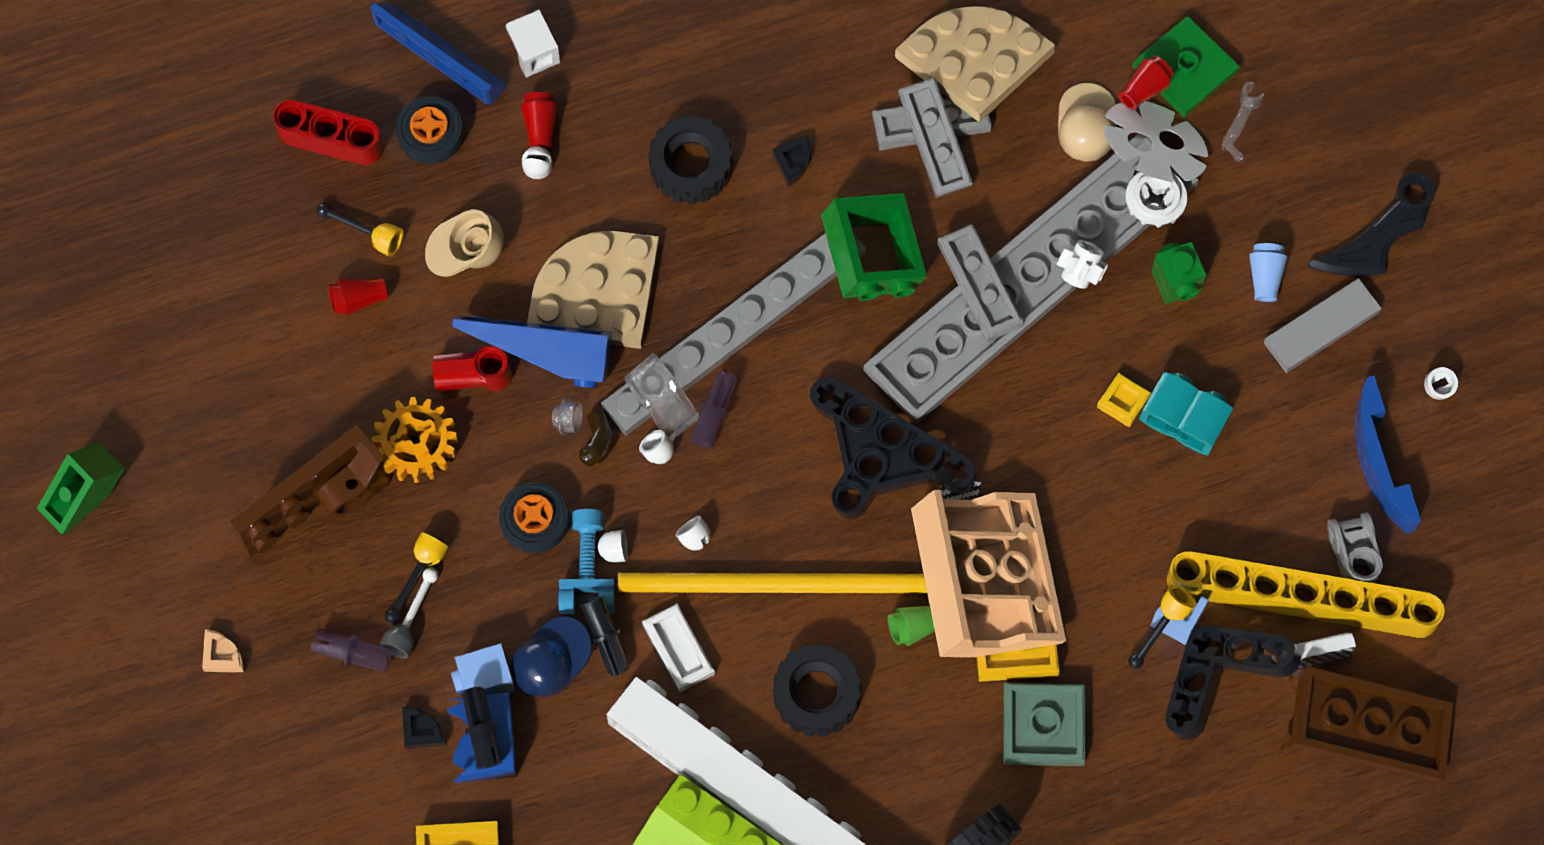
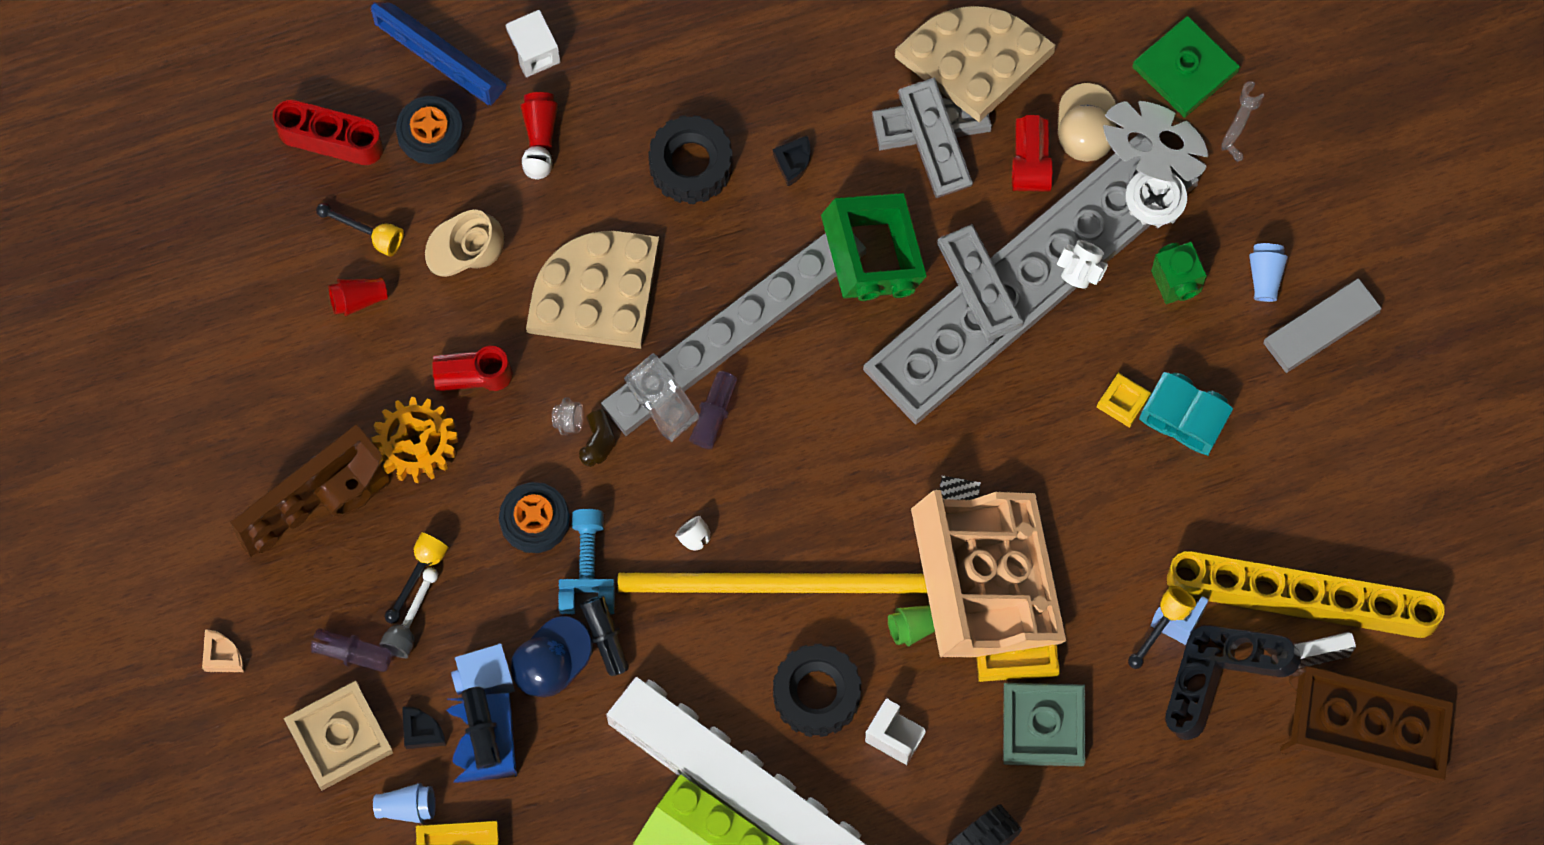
(80, 486): green slope -> none
(338, 735): none -> tan plate
(406, 804): none -> light blue cone
(559, 349): slope -> none
(614, 546): white hinge -> none
(657, 447): white hinge -> none
(678, 648): white tile -> none
(894, 733): none -> white panel
(898, 460): black beam -> none
(1032, 162): none -> red piece
(1147, 81): red cone -> none
(1354, 544): light grey piece -> none
(1368, 251): black piece -> none
(1395, 501): blue slope -> none
(1444, 391): white hinge -> none

